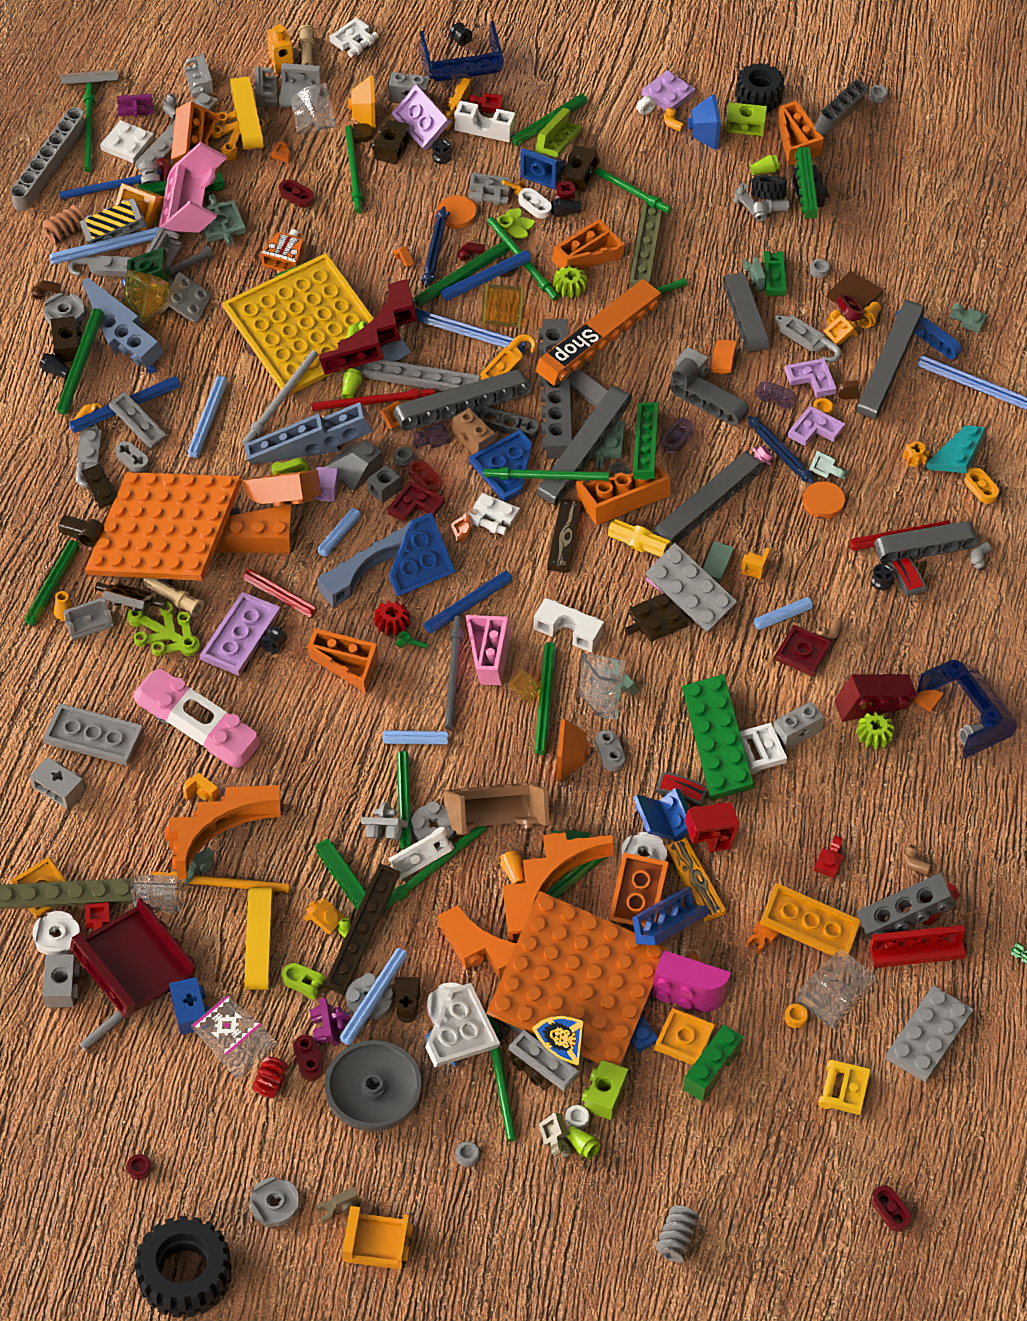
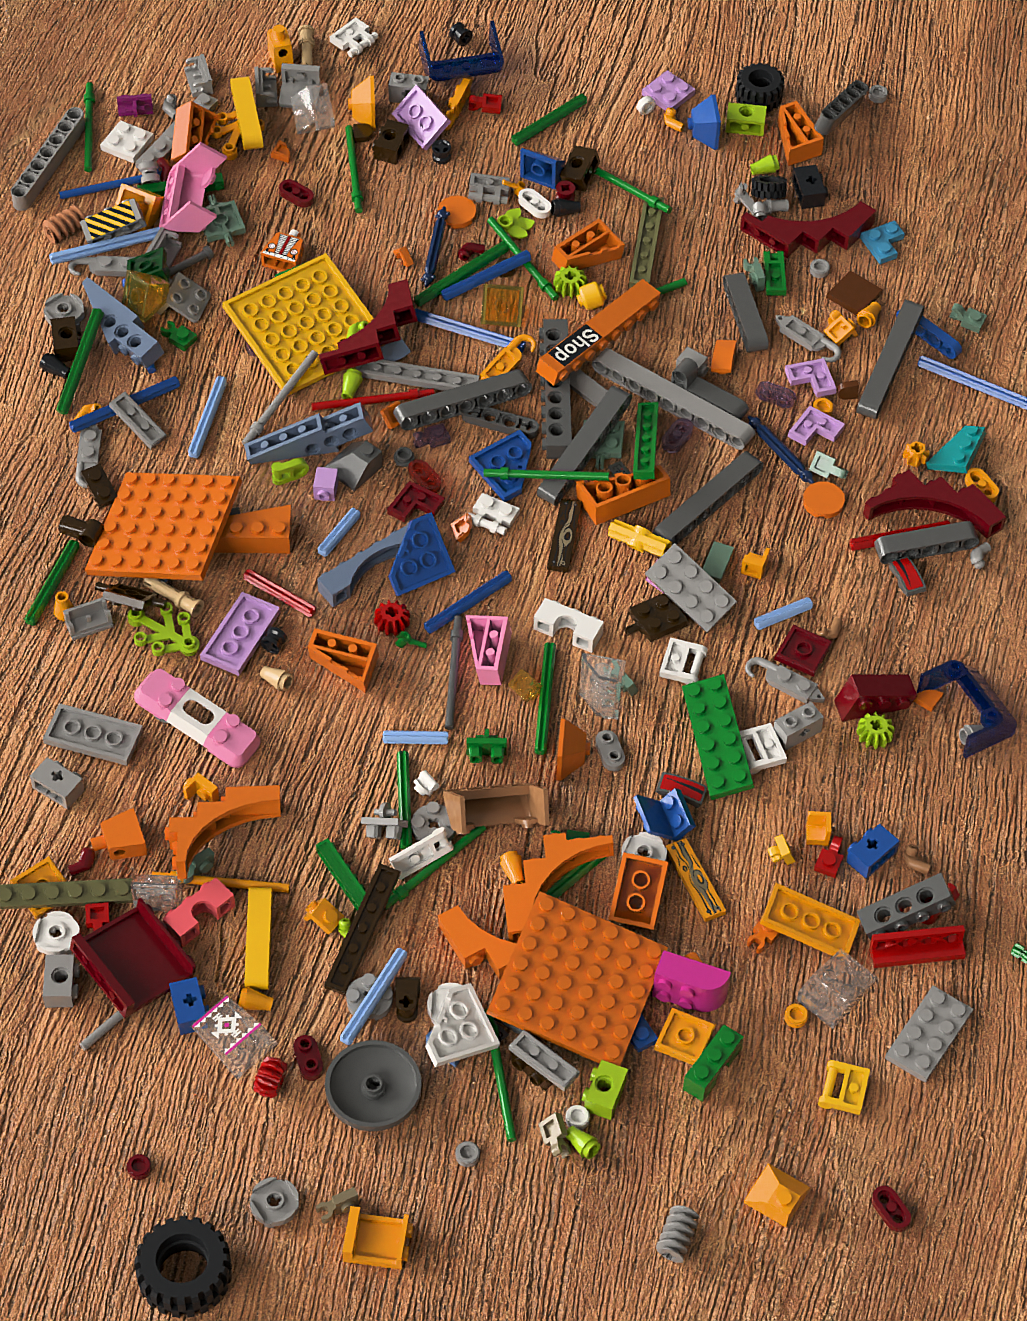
(44, 286): reddish brown arm -> none
(84, 77): light grey tile -> none
(85, 862): none -> dark red arm
(121, 836): none -> orange torso
(134, 455): light grey beam -> none
(179, 337): none -> green plate
(211, 899): none -> coral arch
(254, 1000): none -> light orange cone
(278, 678): none -> tan cone
(284, 488): brick -> none
(295, 976): lime plate -> none
(332, 1019): magenta hips -> none
(384, 484): dark grey brick -> none
(425, 784): none -> white plate
(469, 120): white arch -> none
(472, 431): medium nougat brick -> none
(486, 745): none -> green hips
(556, 132): lime fence -> none
(561, 1036): shield -> none
(591, 296): none -> yellow head
(667, 924): blue fence -> none
(673, 398): none -> light grey beam
(676, 659): none -> white plate
(713, 824): red brick -> none
(763, 454): bright pink plate -> none
(777, 1195): none -> light orange slope
(781, 851): none -> yellow tile
(787, 681): none -> light grey plate
(806, 182): green piece -> none
(814, 235): none -> dark red arch
(818, 828): none -> light orange panel
(850, 307): dark red plate -> none
(872, 850): none -> blue brick
(879, 241): none -> dark azure plate
(887, 574): black wheel -> none
(938, 496): none -> dark red arch

